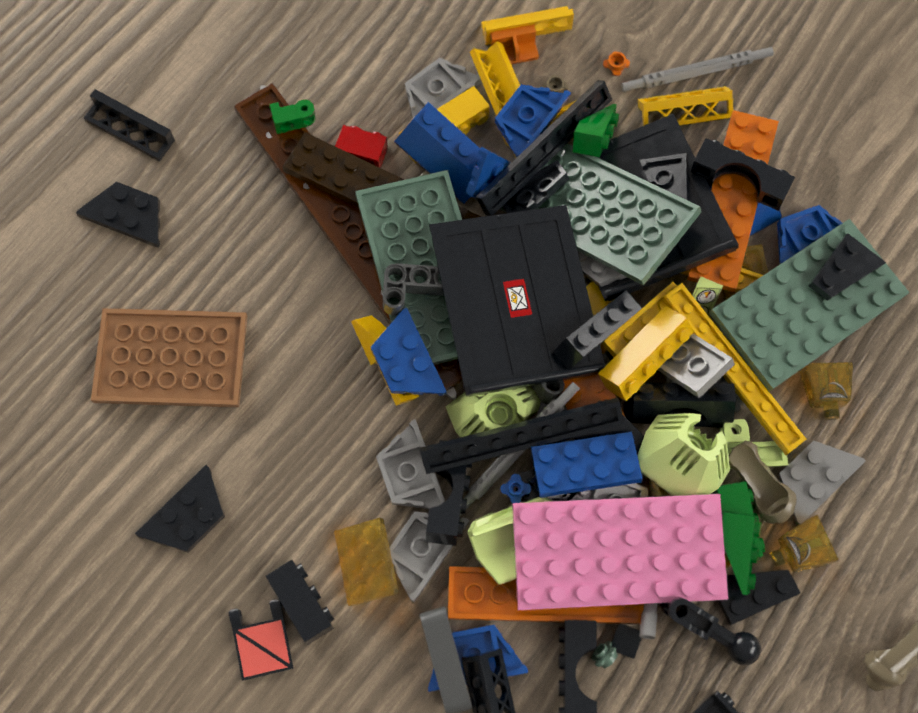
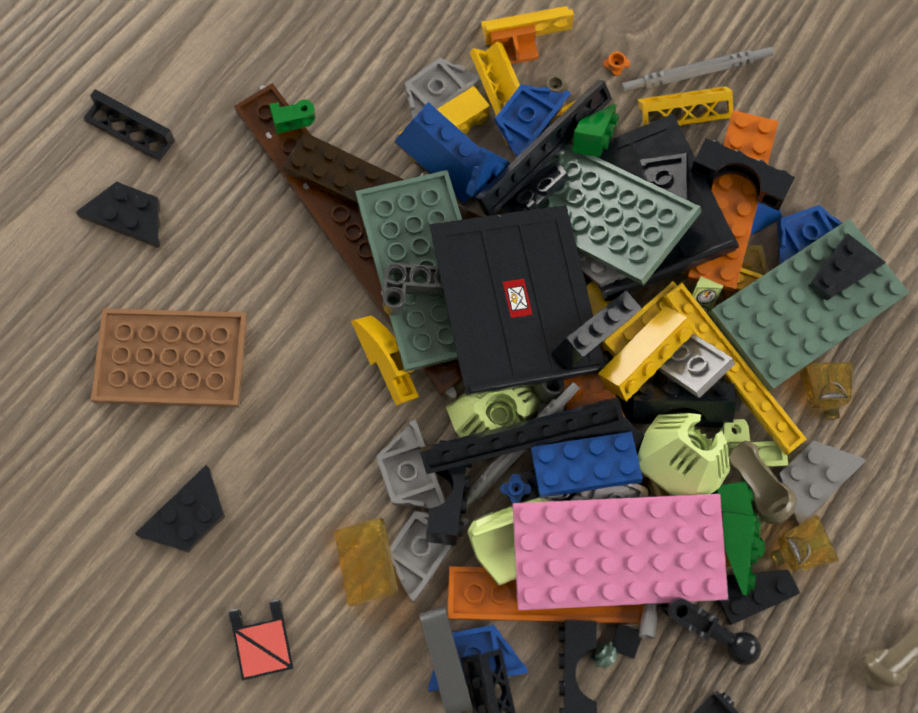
(300, 601): black brick -> none
(363, 144): red brick -> none
(405, 359): blue wing -> none

